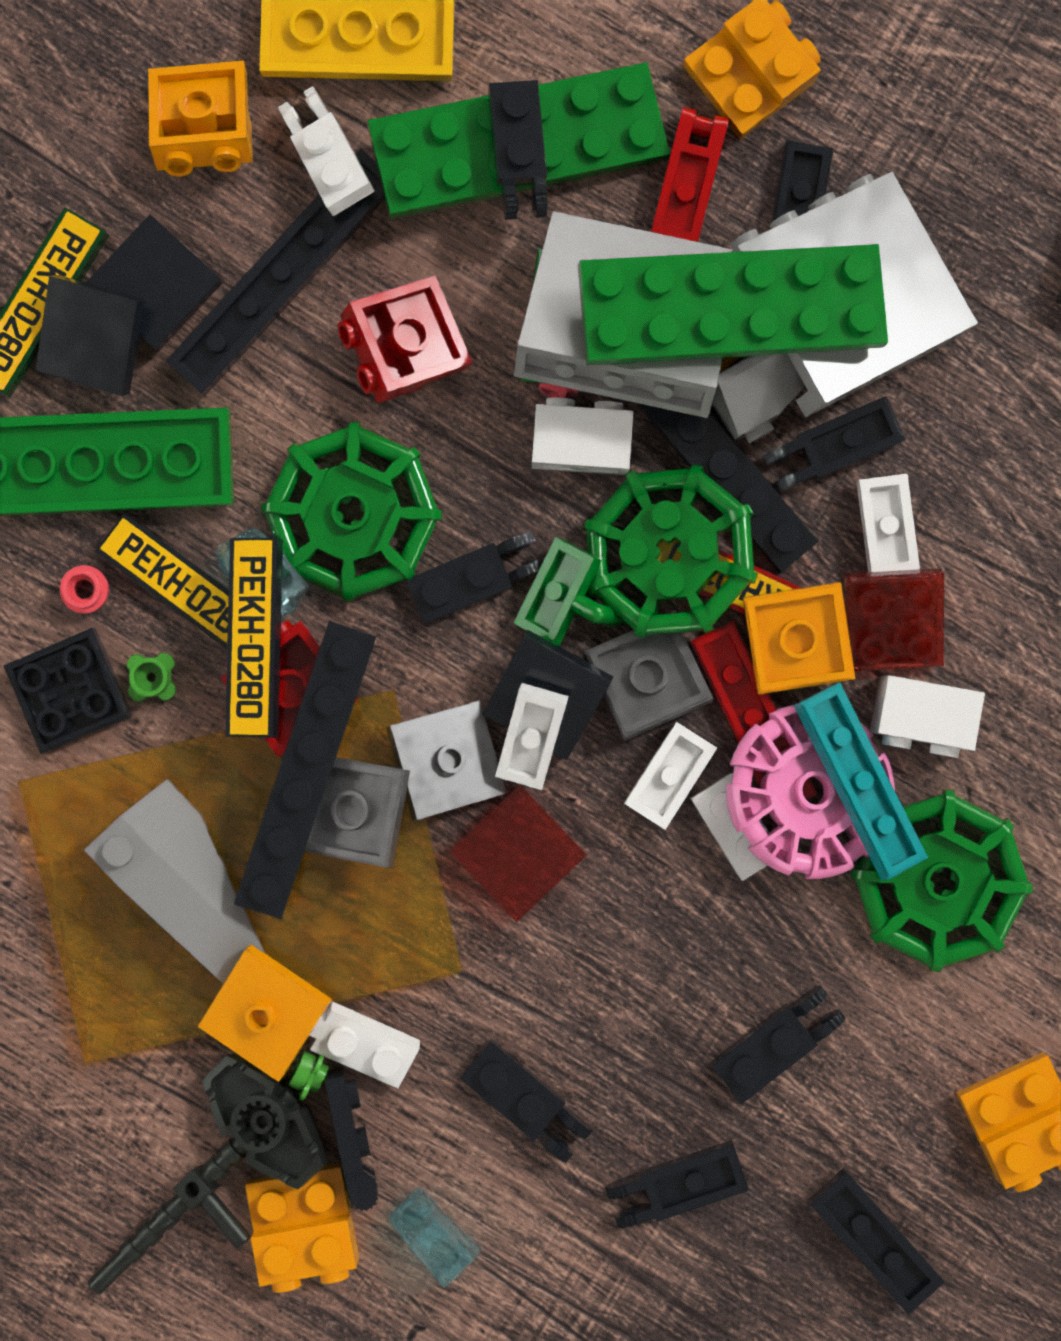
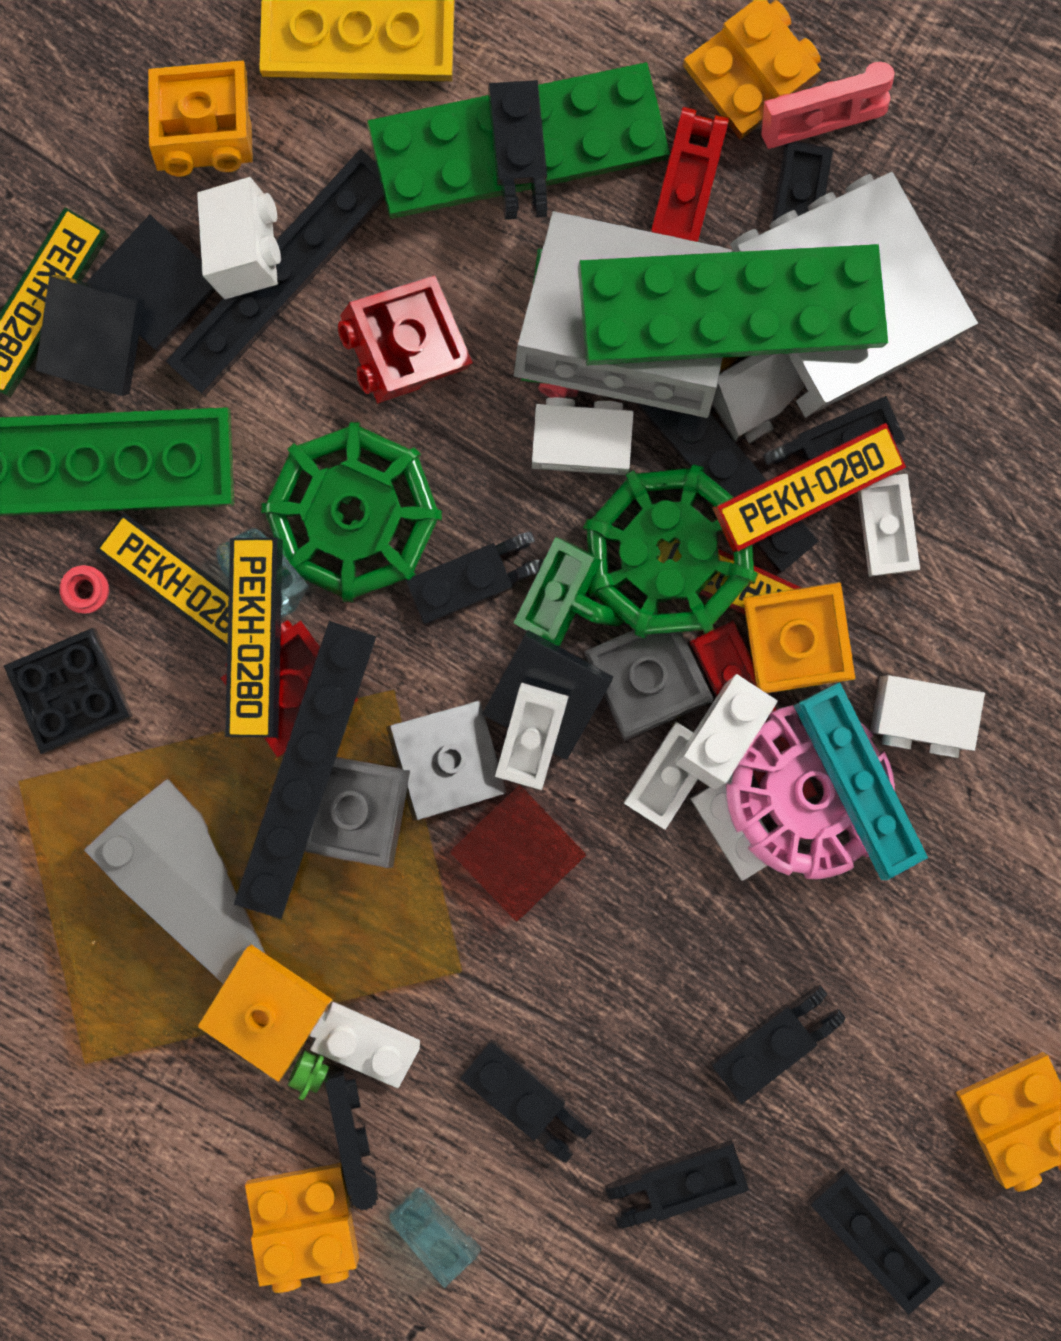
(139, 670): bright green plate -> none
(238, 238): none -> white brick
(265, 1125): pearl dark grey bar -> none
(327, 155): white hinge -> none
(726, 732): none -> white brick
(809, 487): none -> tile
(828, 106): none -> coral plate
(895, 618): clear red tile -> none
(953, 907): green plate -> none

